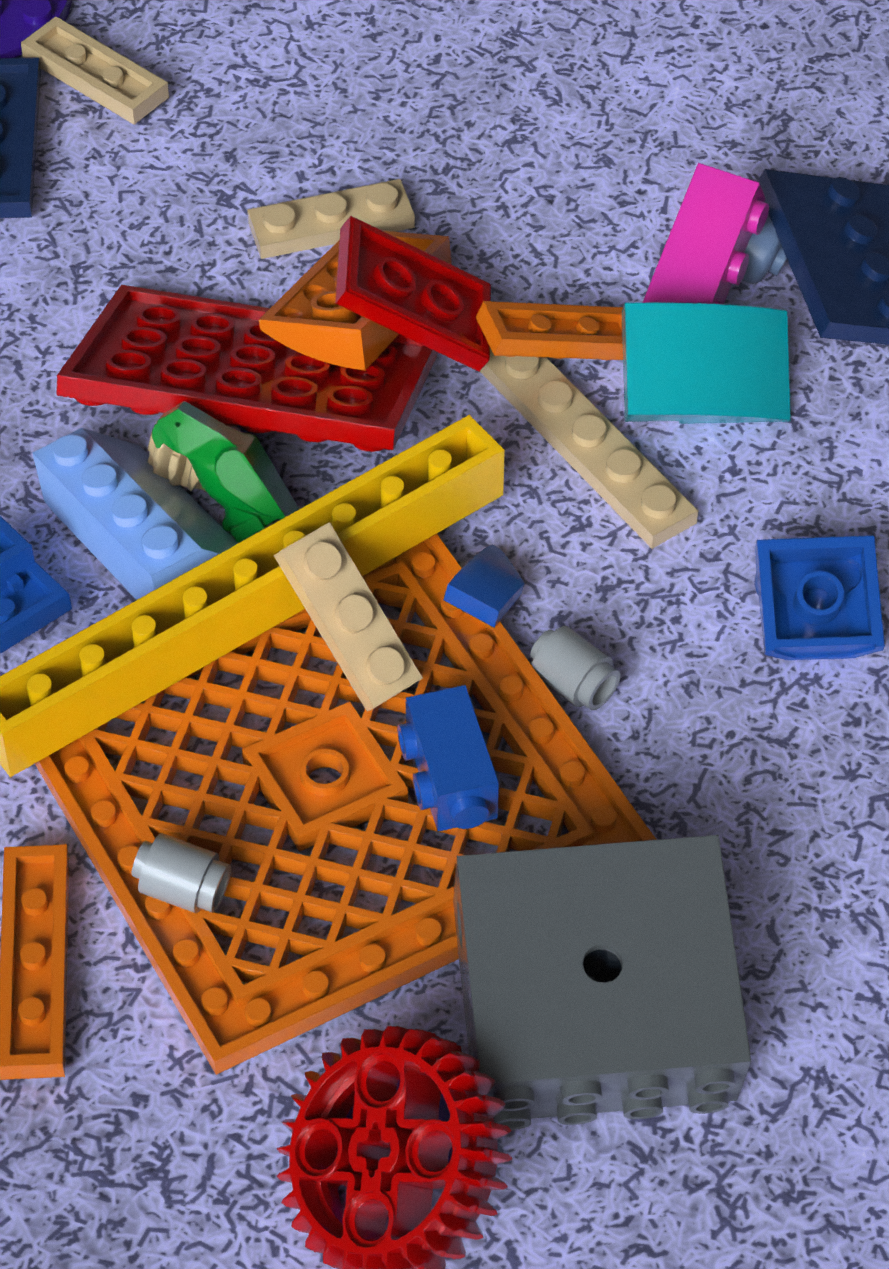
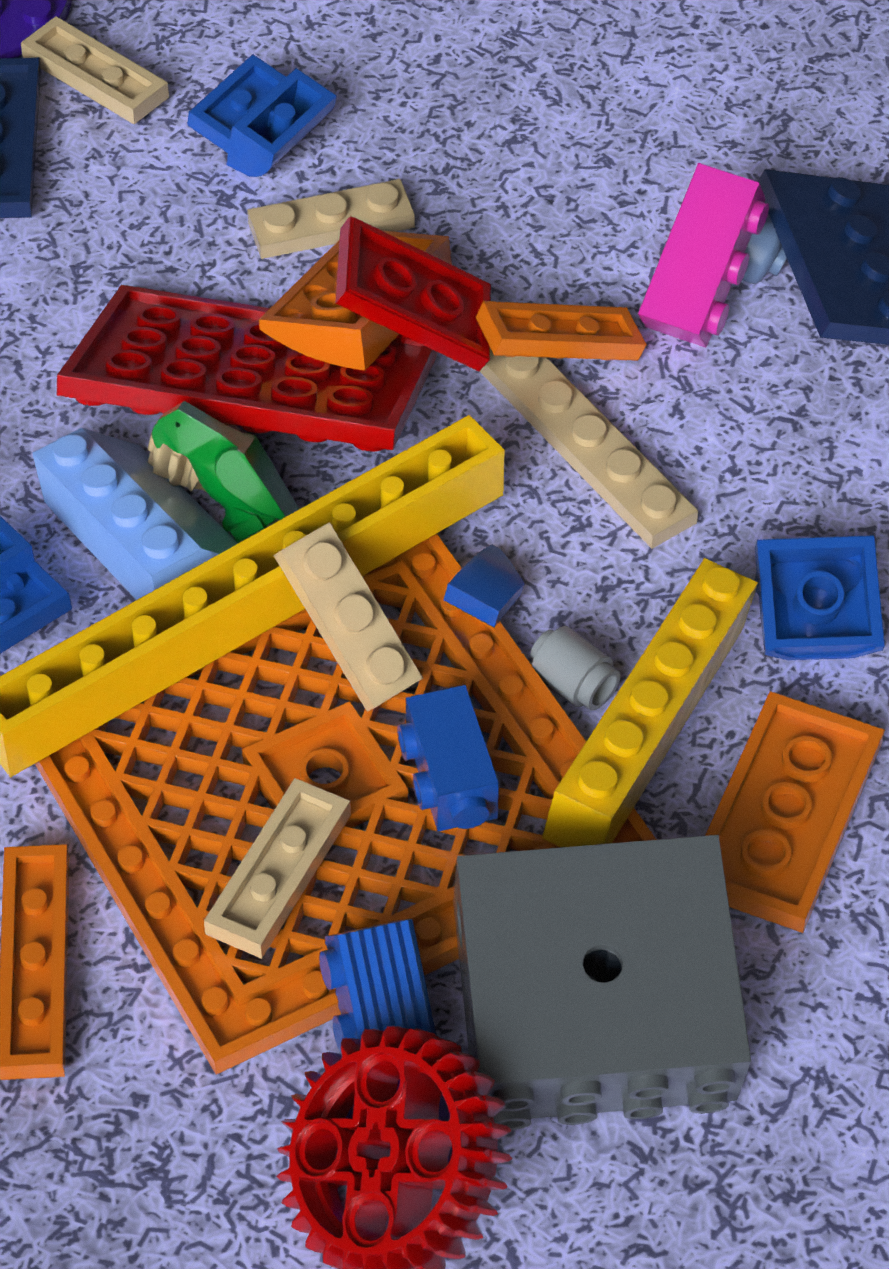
(181, 874): light grey brick -> none
(260, 114): none -> blue brick
(277, 868): none -> tan plate
(376, 979): none -> blue brick
(650, 709): none -> yellow brick
(705, 363): teal slope -> none
(790, 807): none -> orange plate

